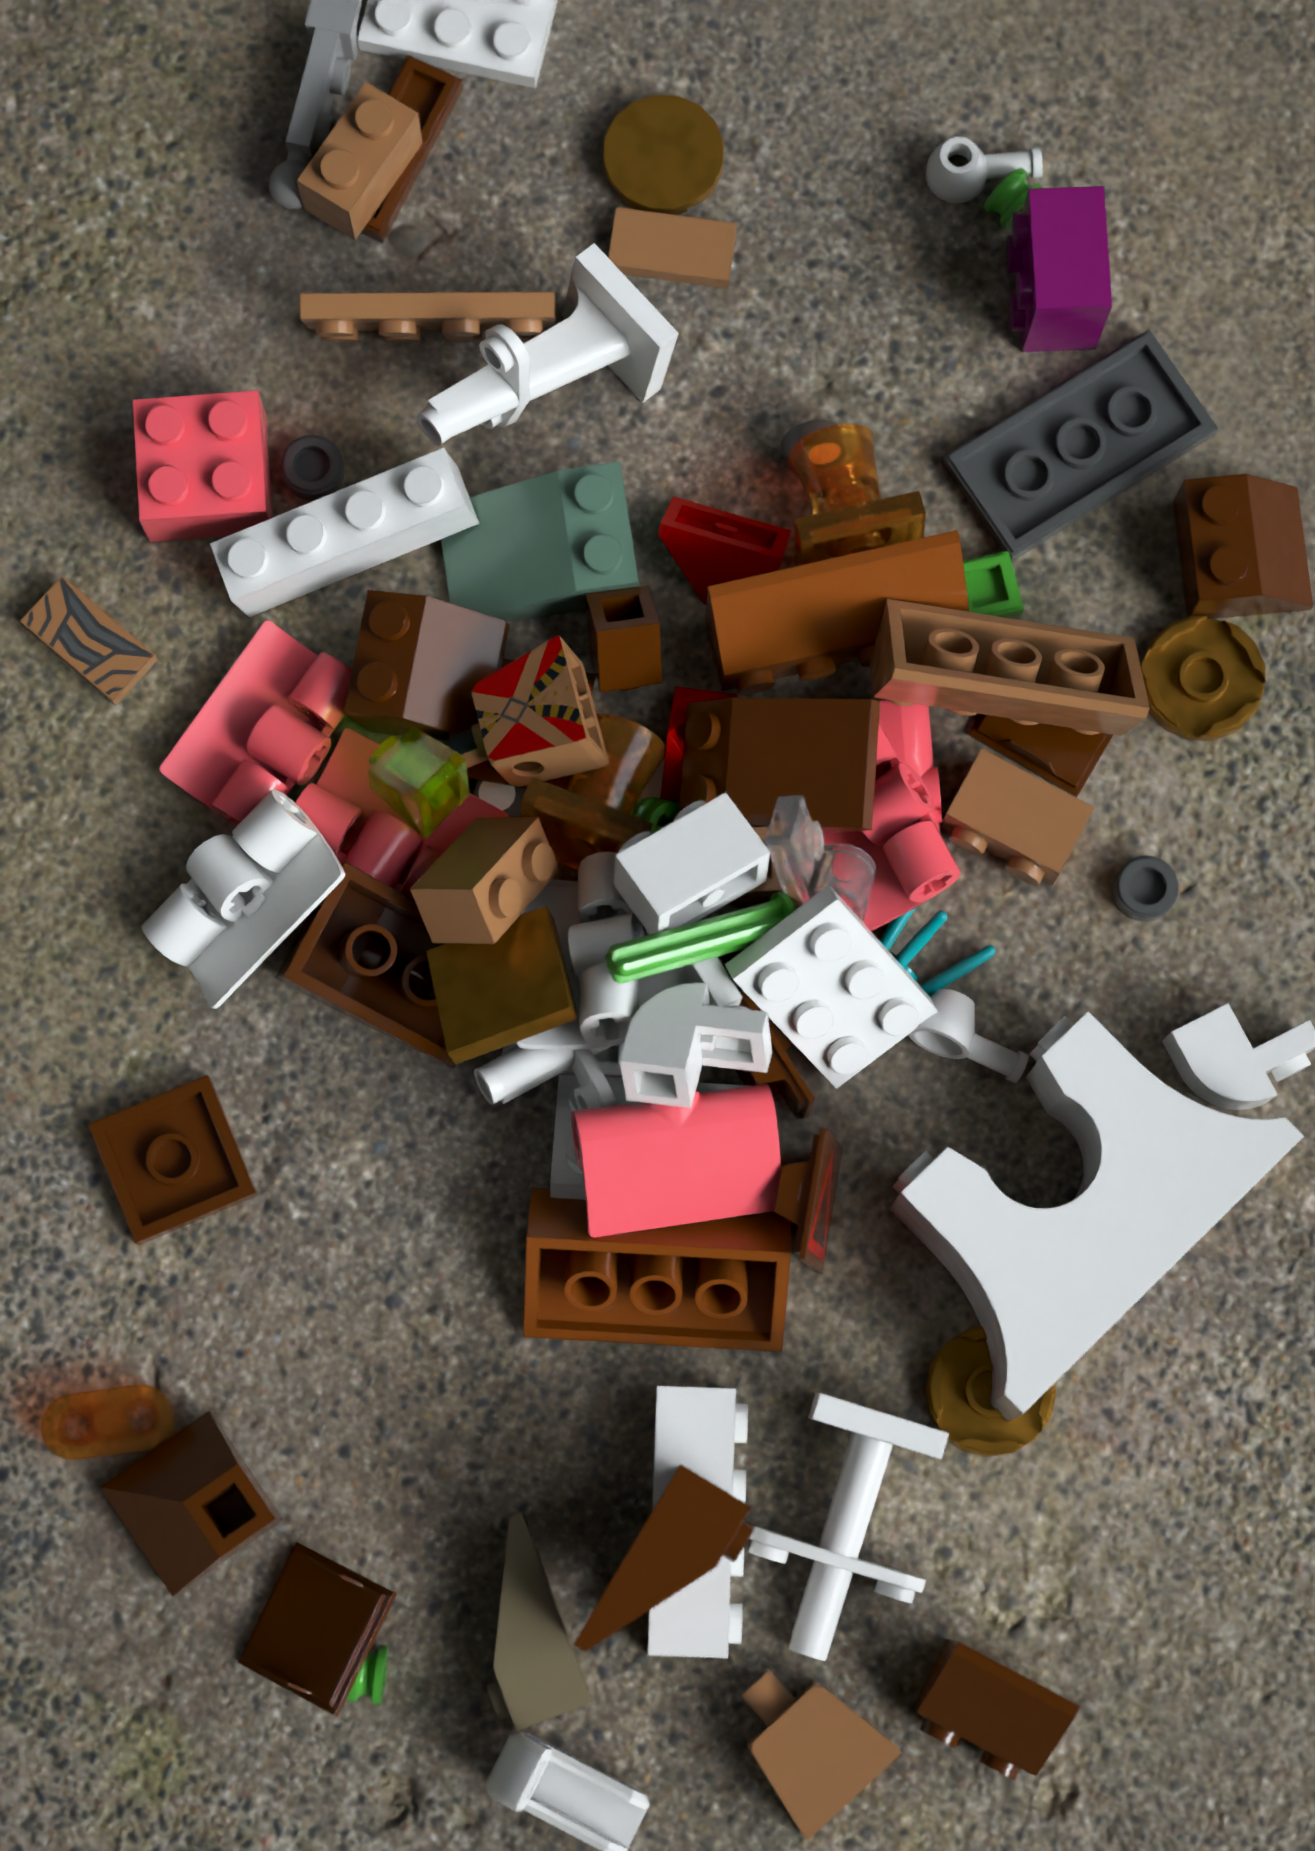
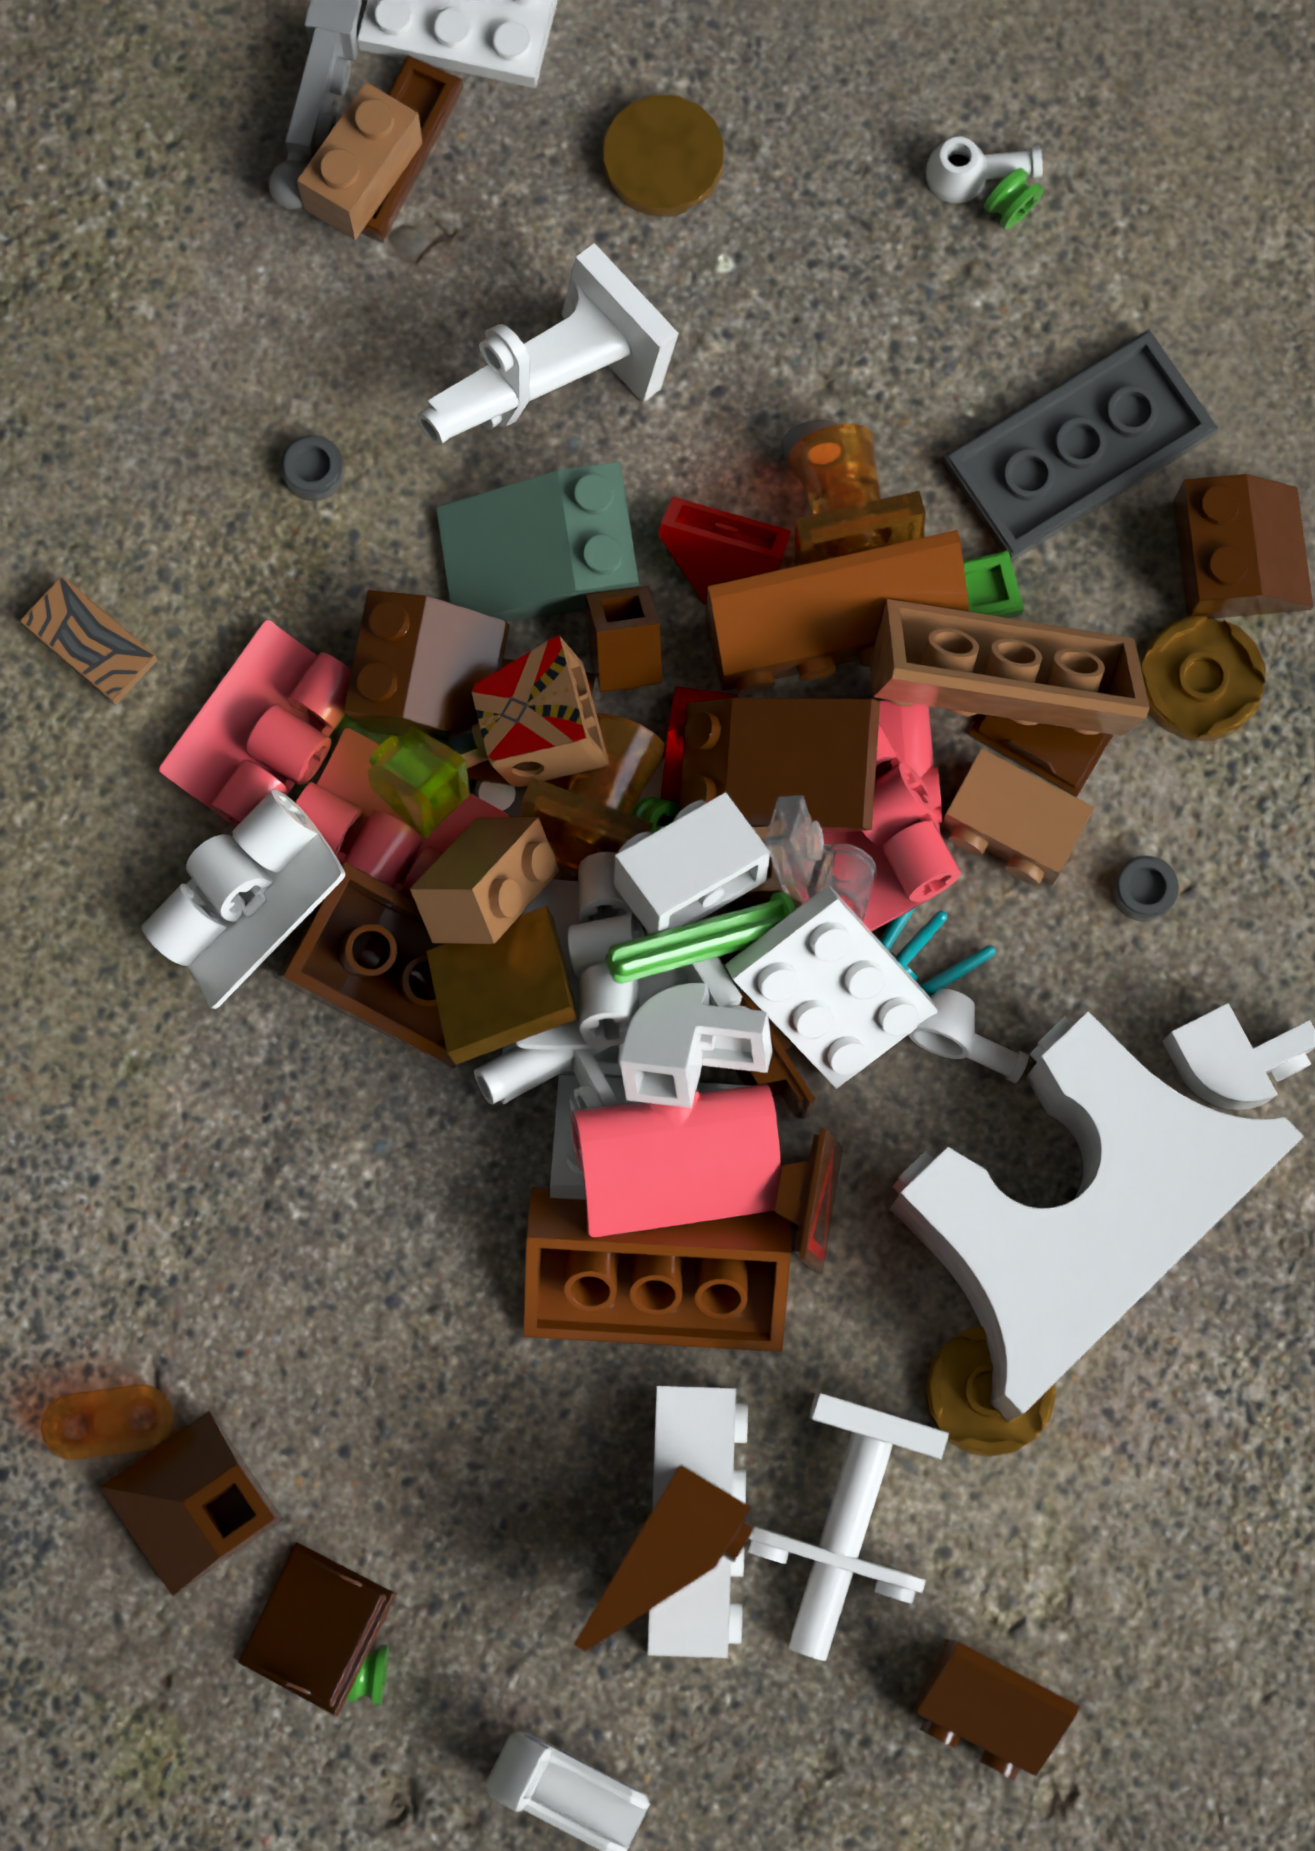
(173, 1160): reddish brown tile -> none
(201, 465): coral brick -> none
(344, 533): white brick -> none
(403, 315): medium nougat plate -> none
(533, 1650): dark tan slope -> none
(673, 247): medium nougat tile -> none
(814, 1749): medium nougat torso -> none
(1060, 269): magenta brick -> none

